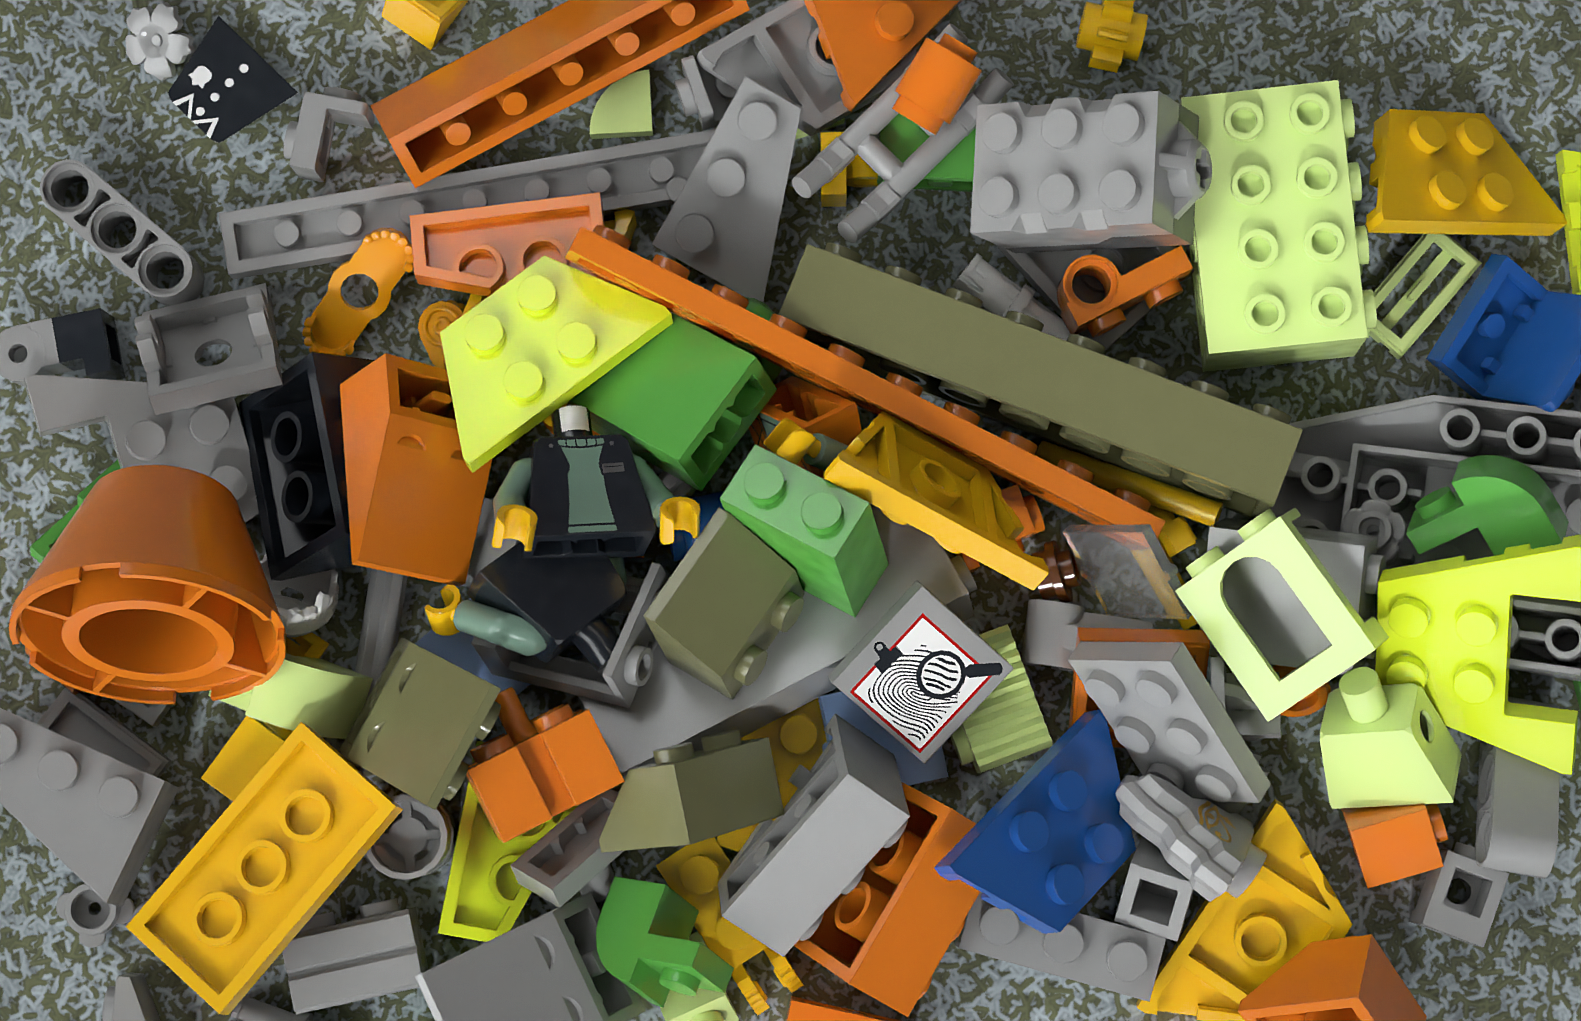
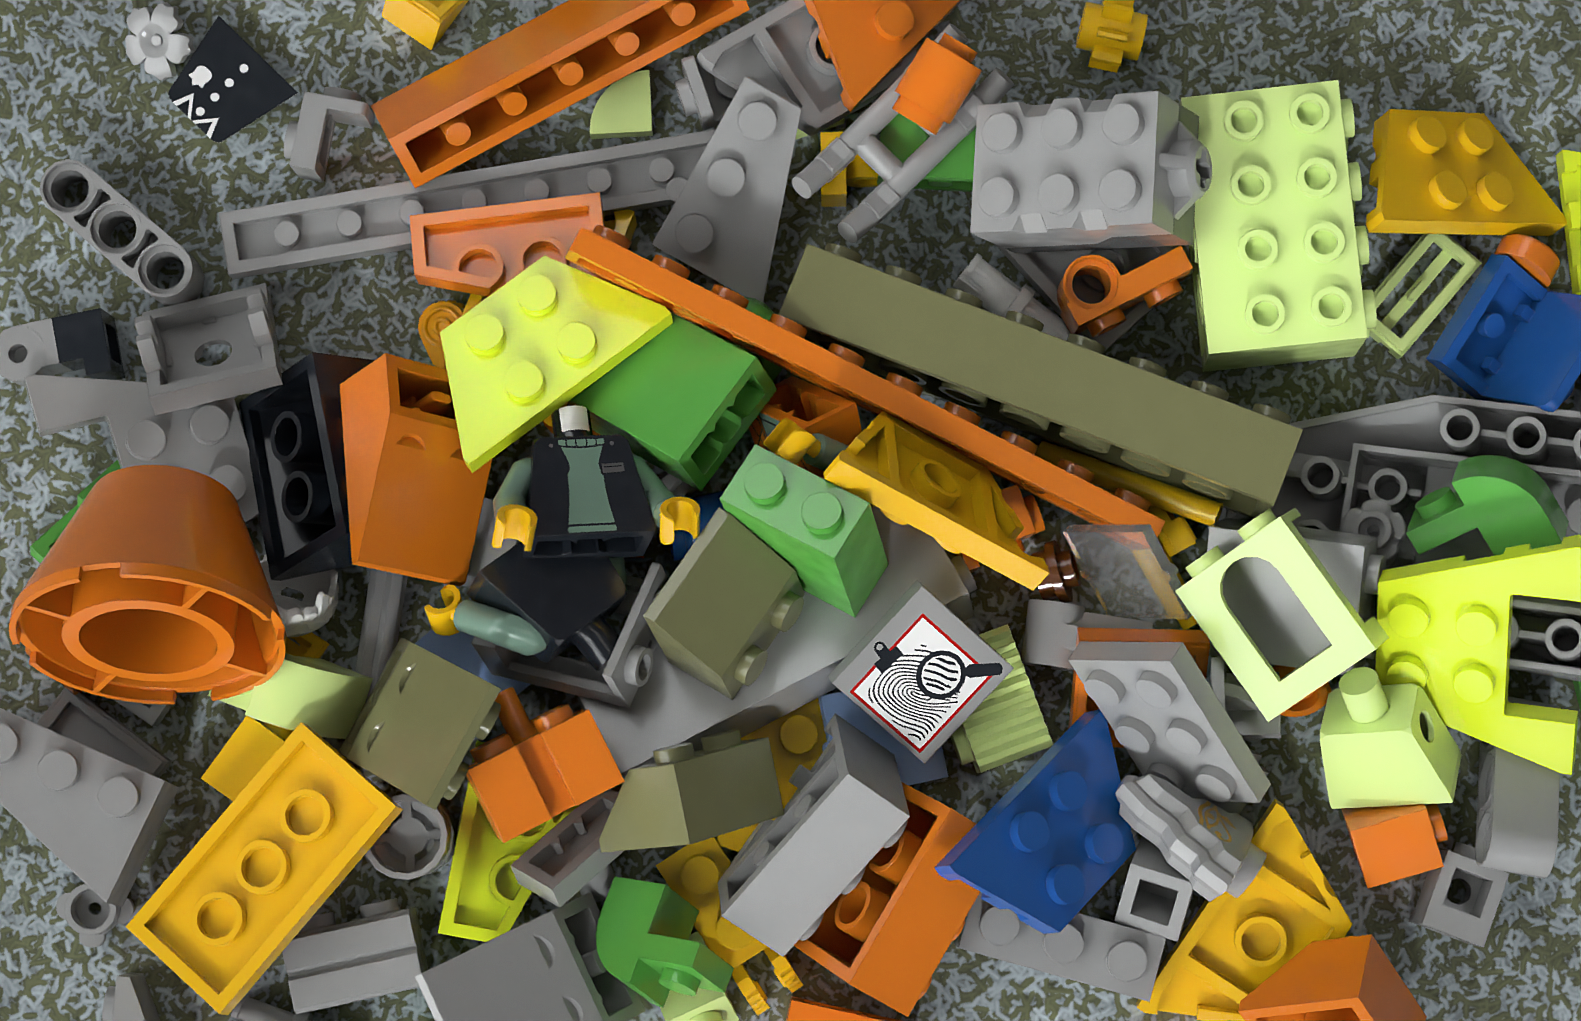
(336, 323): light orange piece -> none
(1531, 256): none -> orange tile

